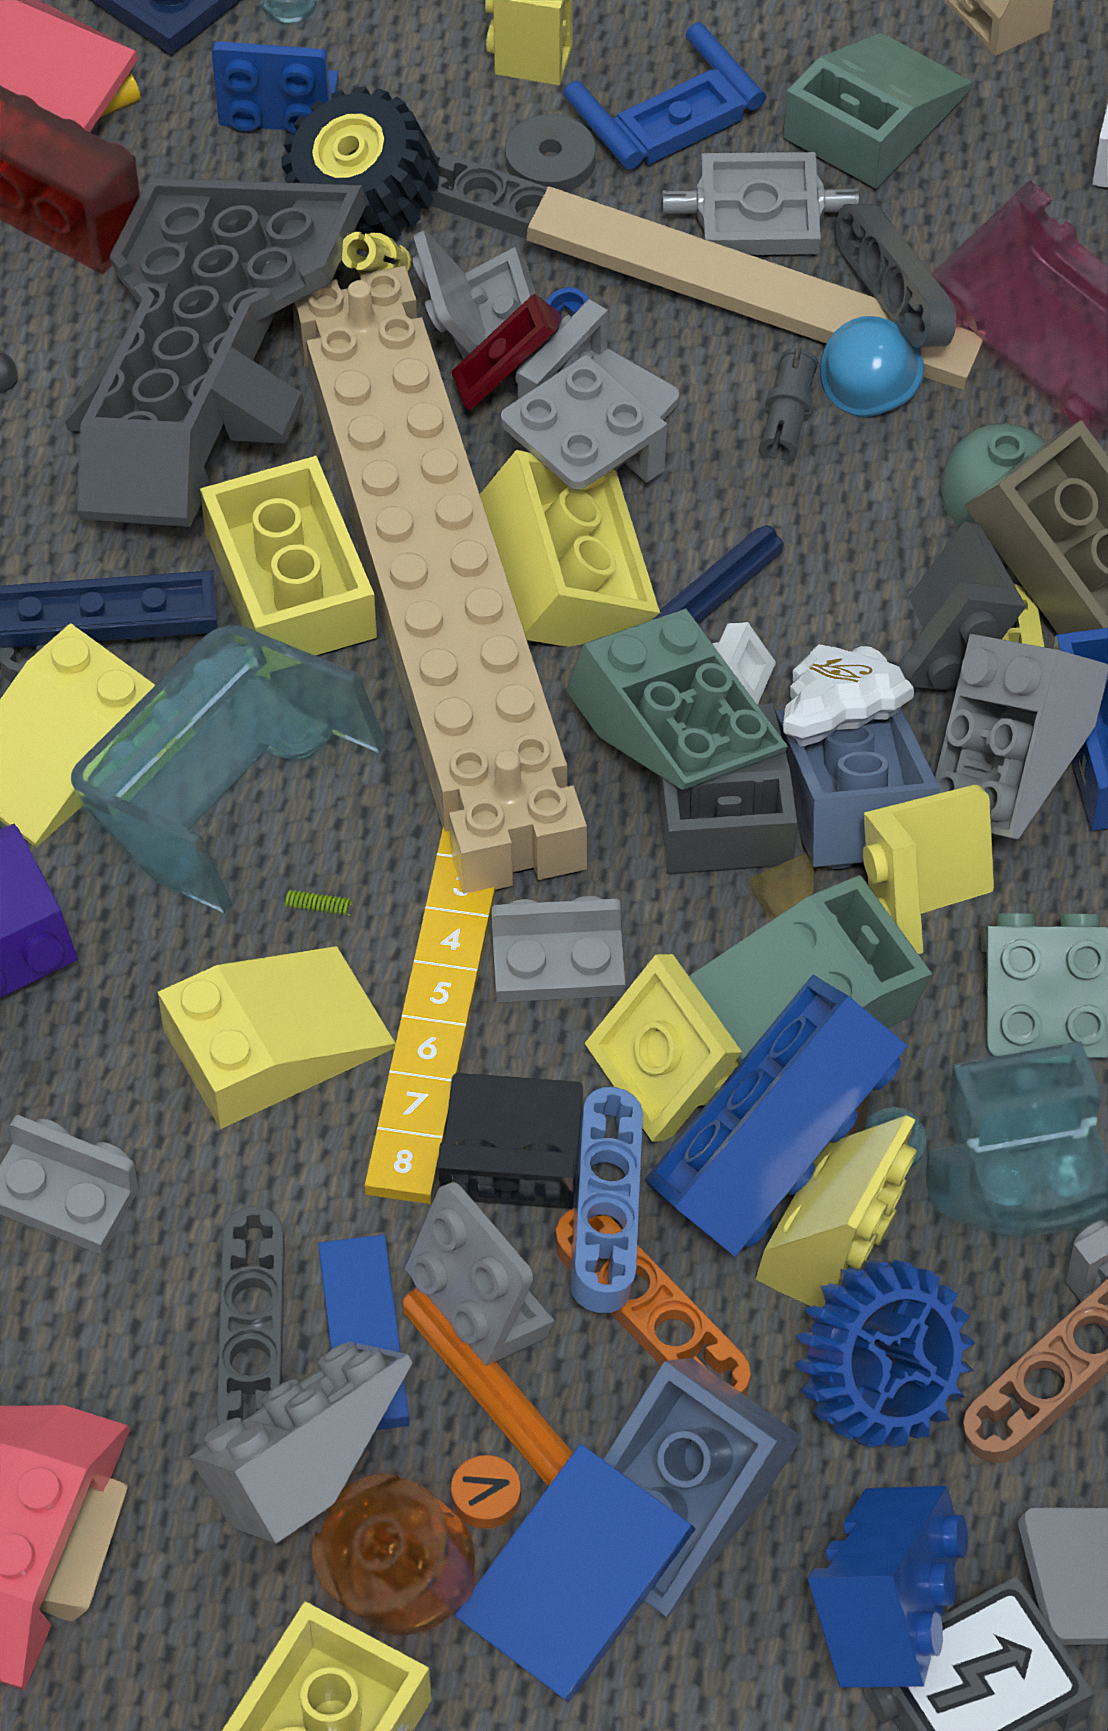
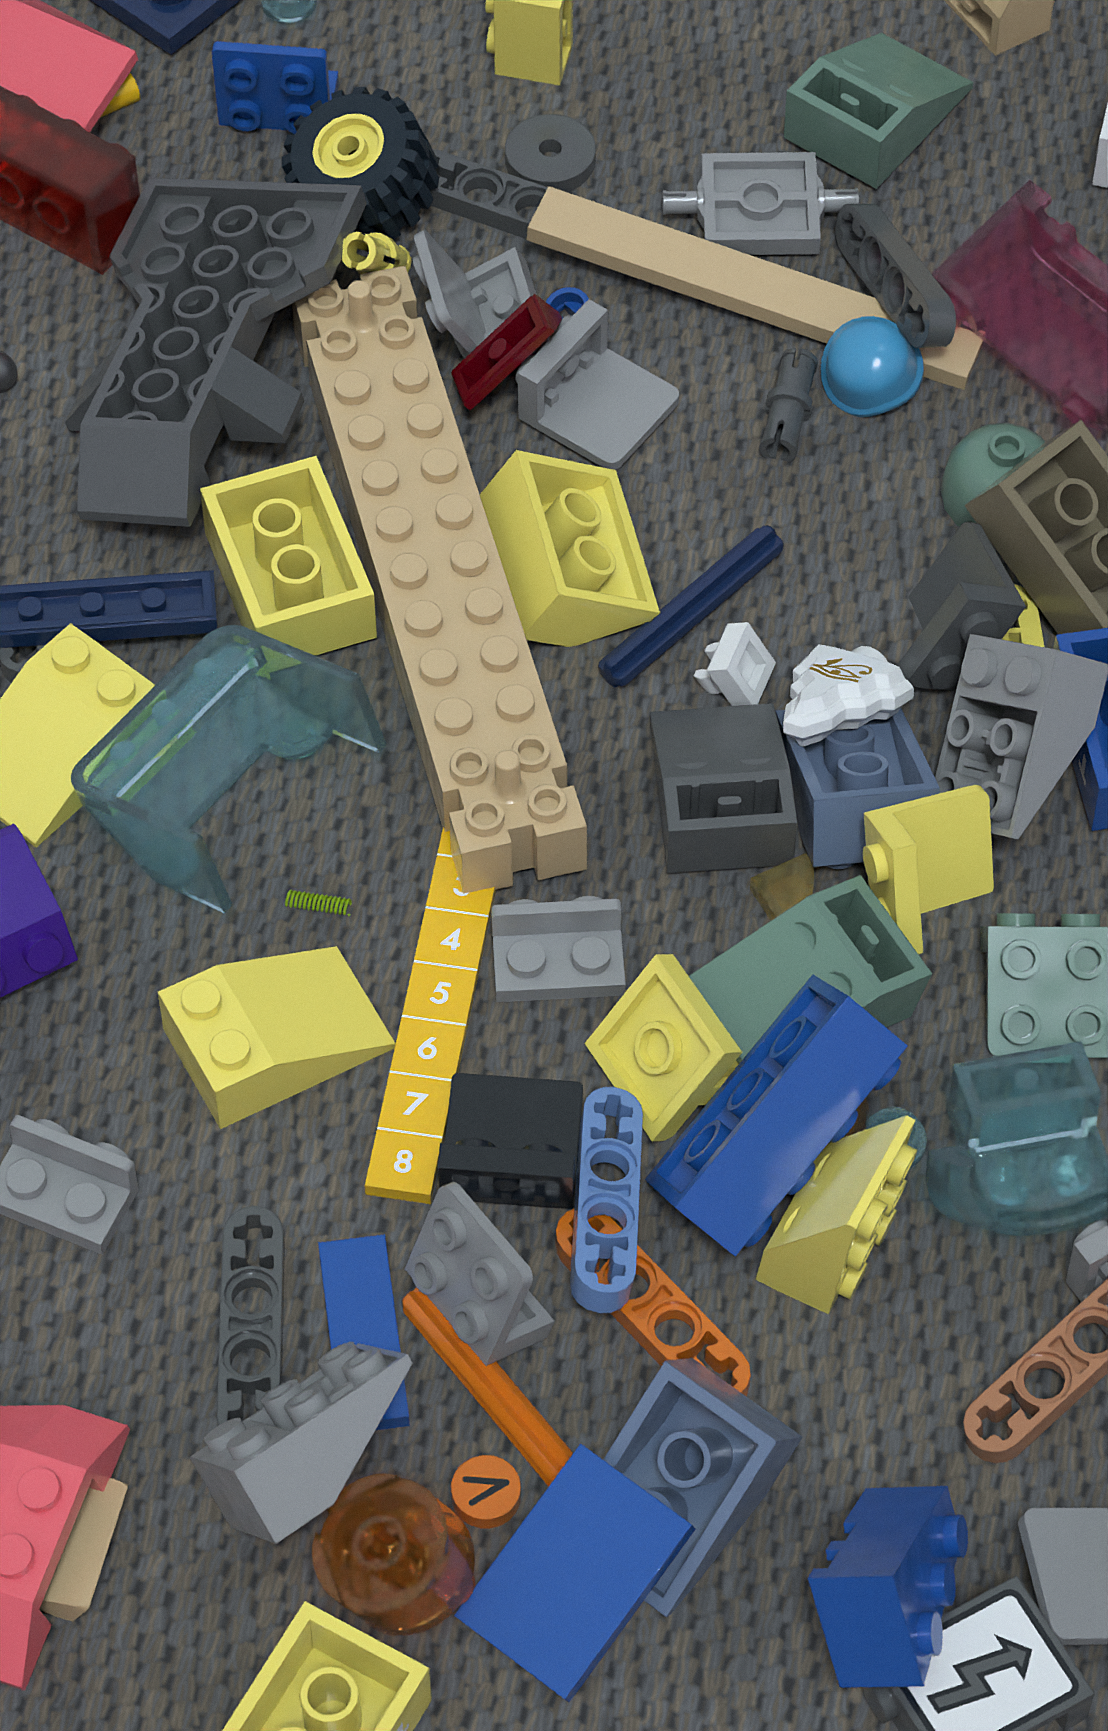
(587, 425): light grey bracket -> none
(671, 702): sand green slope -> none
(677, 115): blue plate -> none
(856, 1376): blue gear -> none

